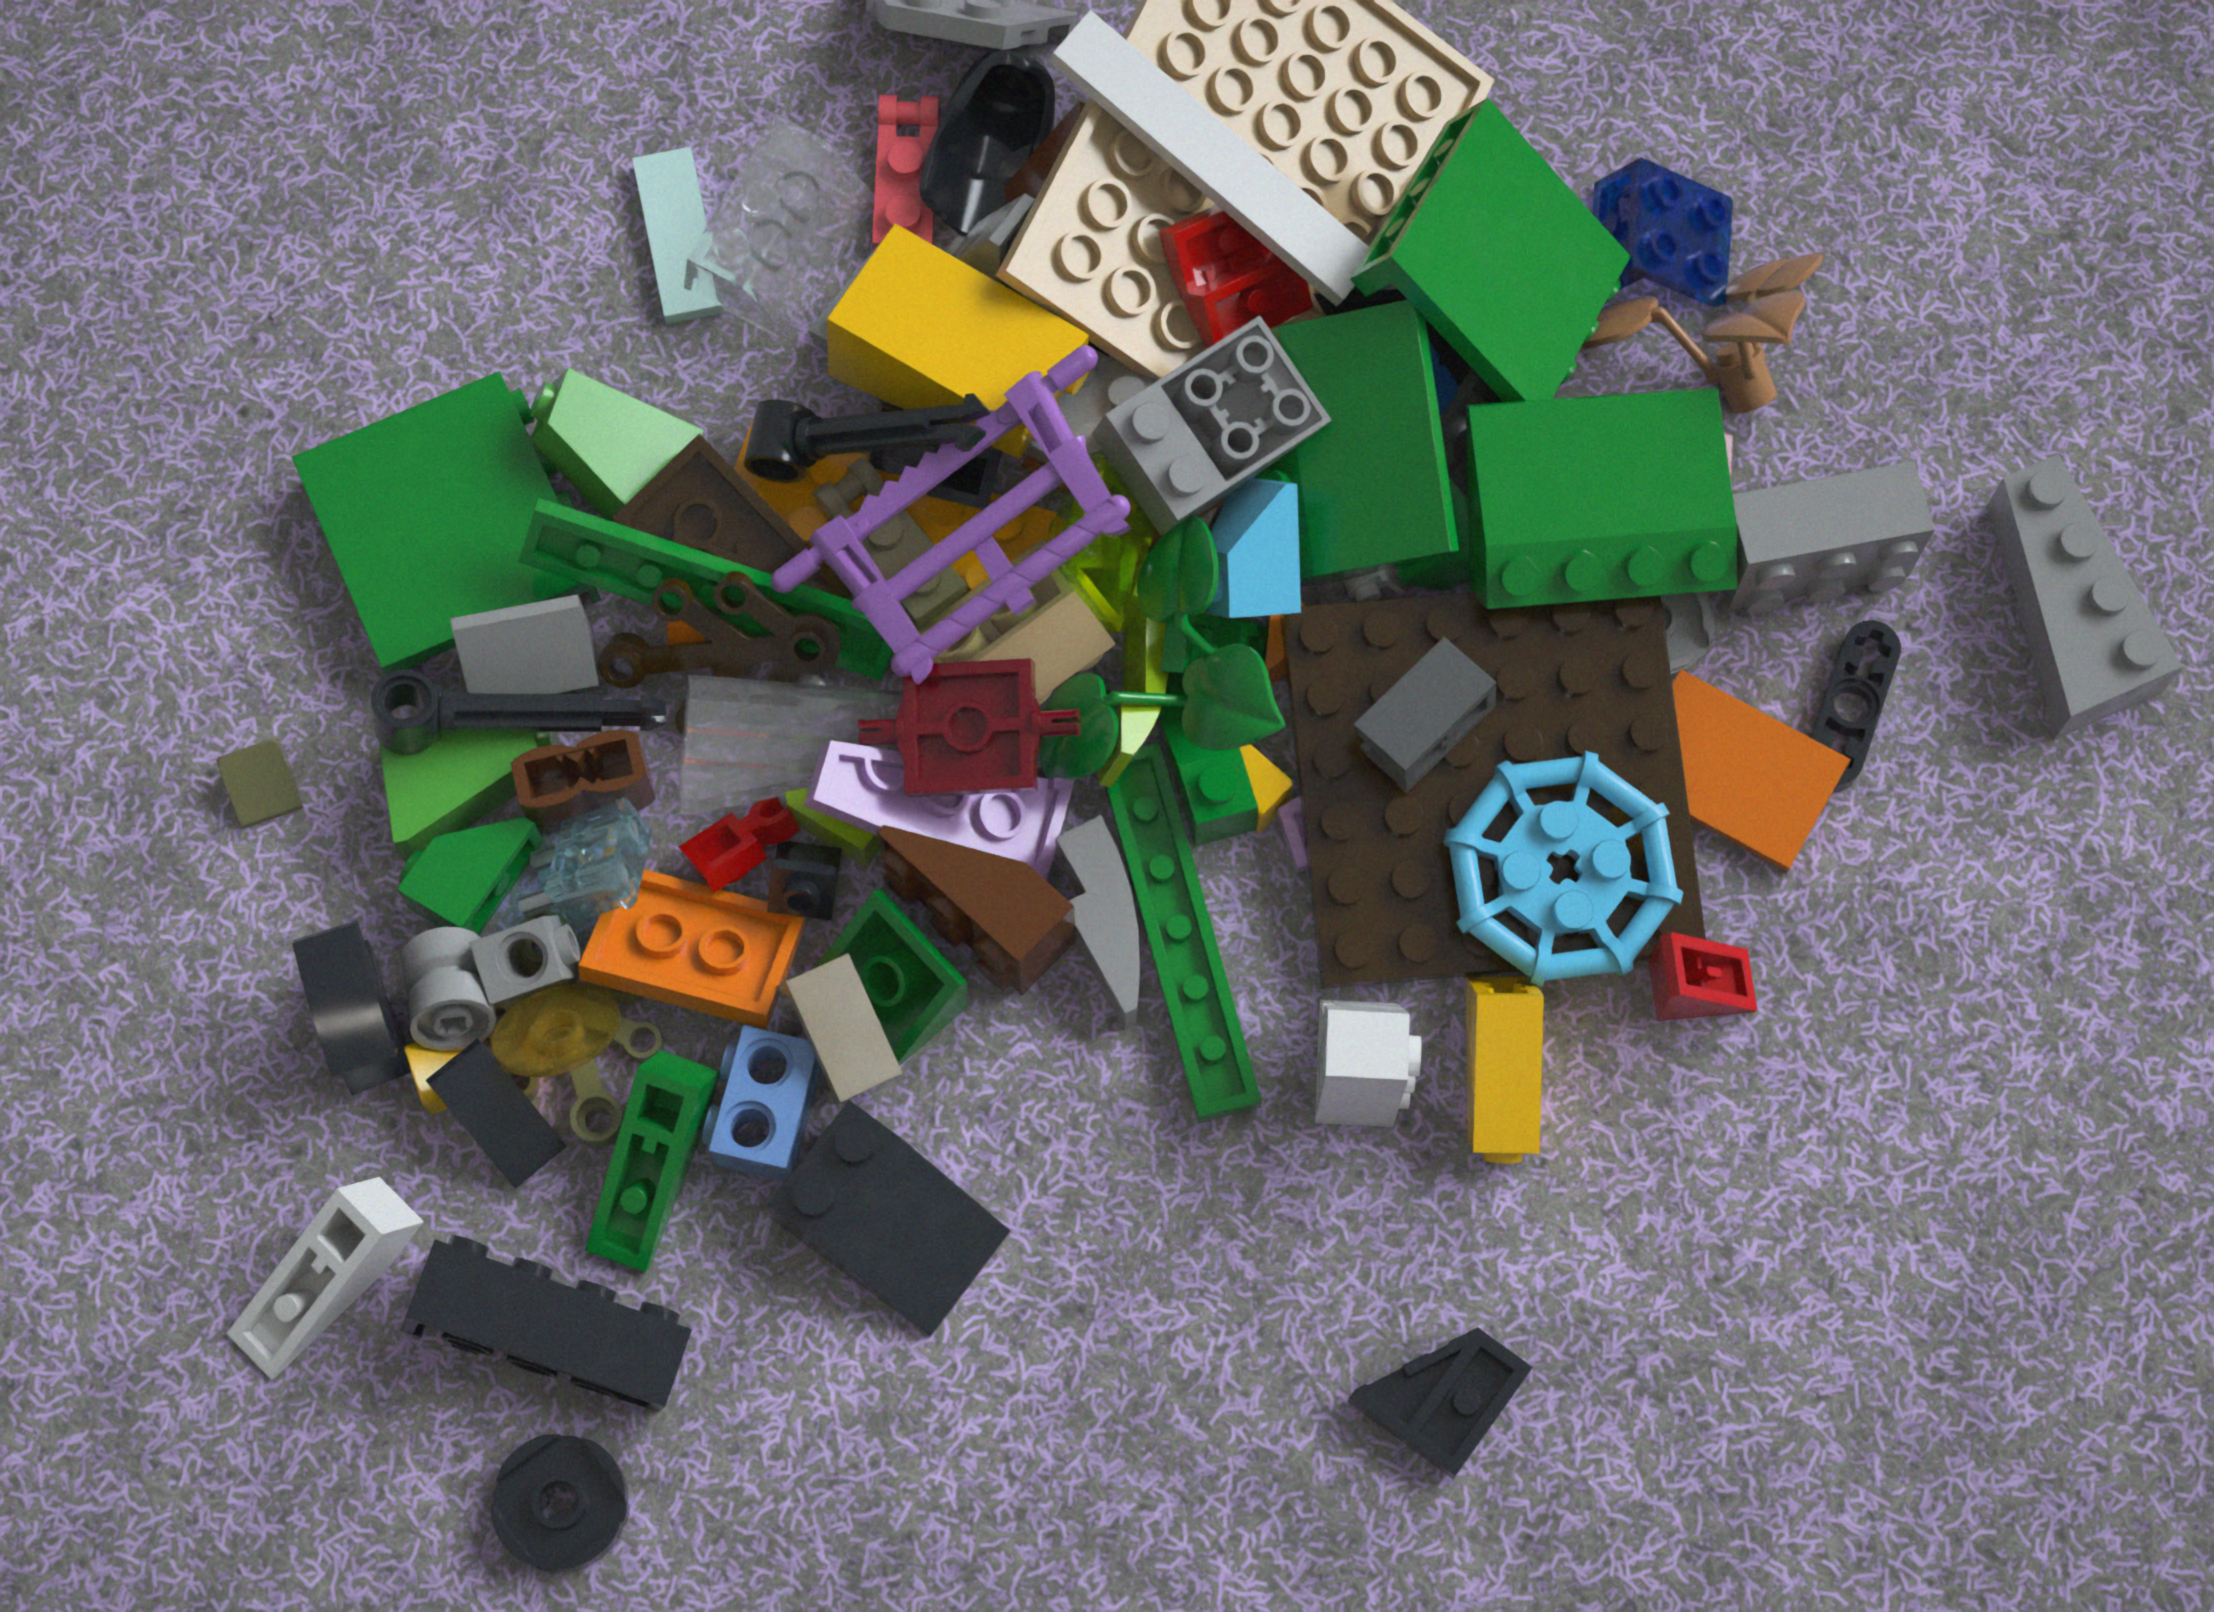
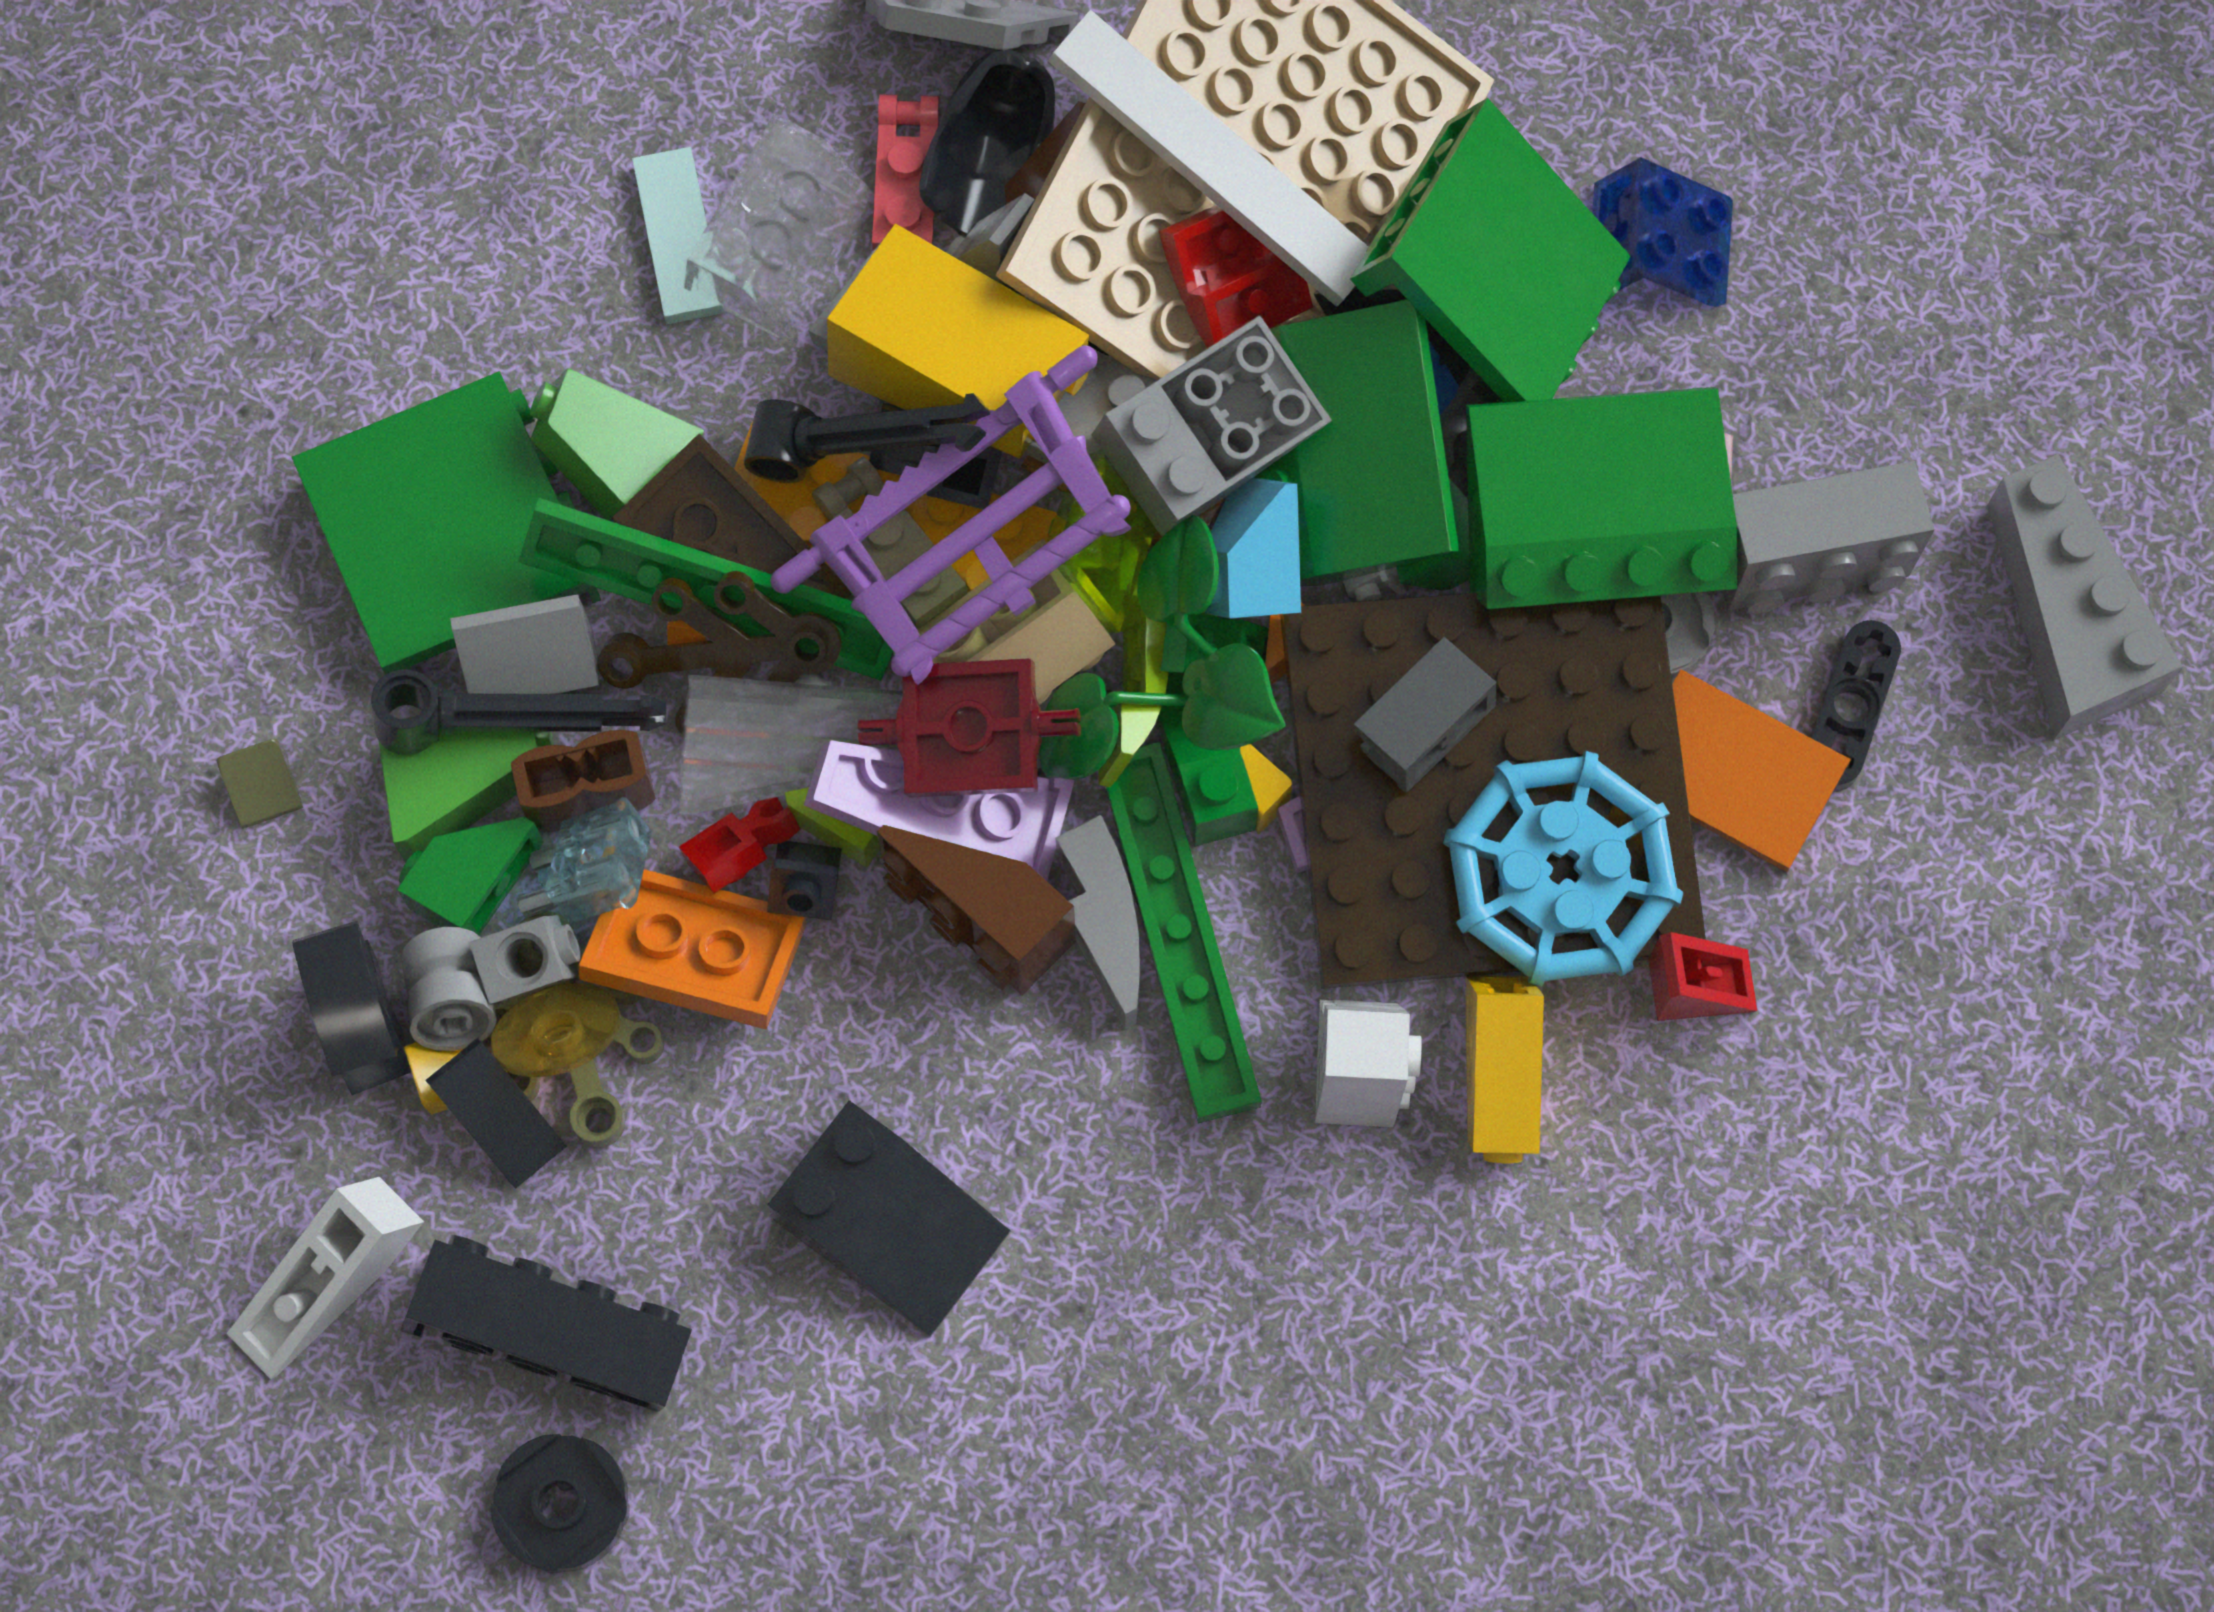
(651, 1157): green slope -> none
(780, 1105): medium blue brick -> none
(842, 1028): hinge -> none
(902, 974): green slope -> none
(1445, 1398): black wing -> none
(1765, 318): medium nougat plant -> none

